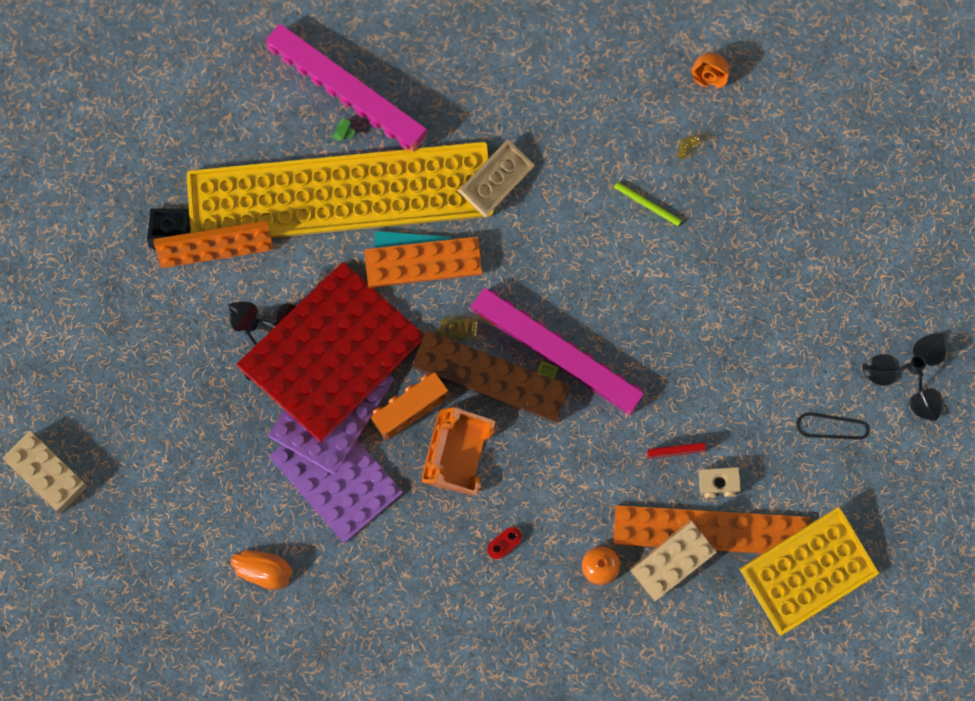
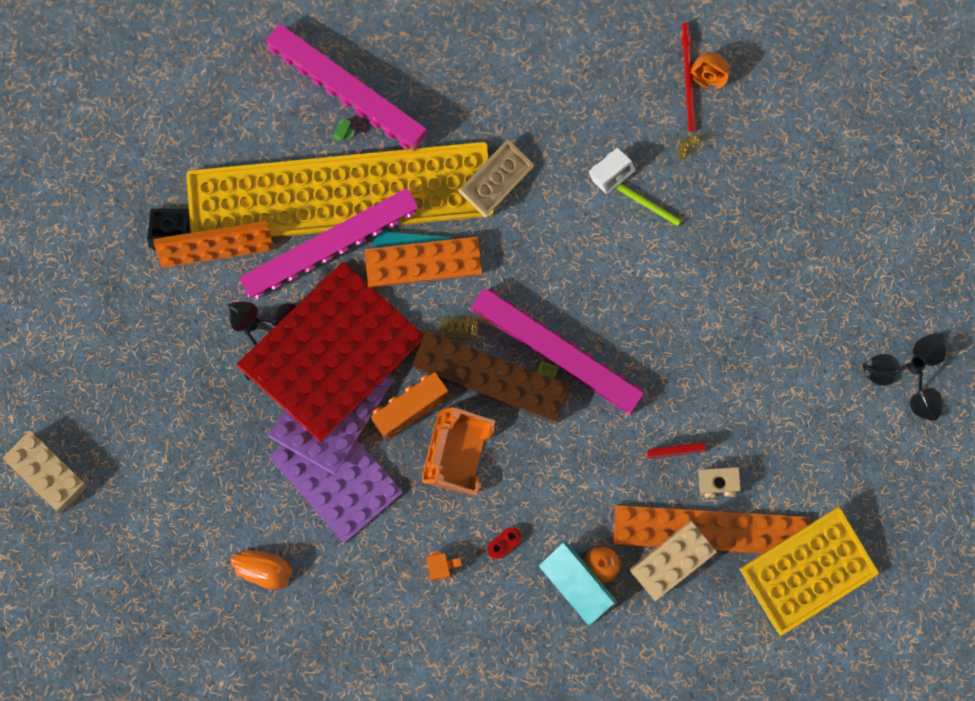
(328, 243): none -> dark pink brick
(439, 566): none -> orange brick
(577, 583): none -> tile
(611, 171): none -> white brick
(686, 42): none -> red bar
(835, 418): black piece -> none

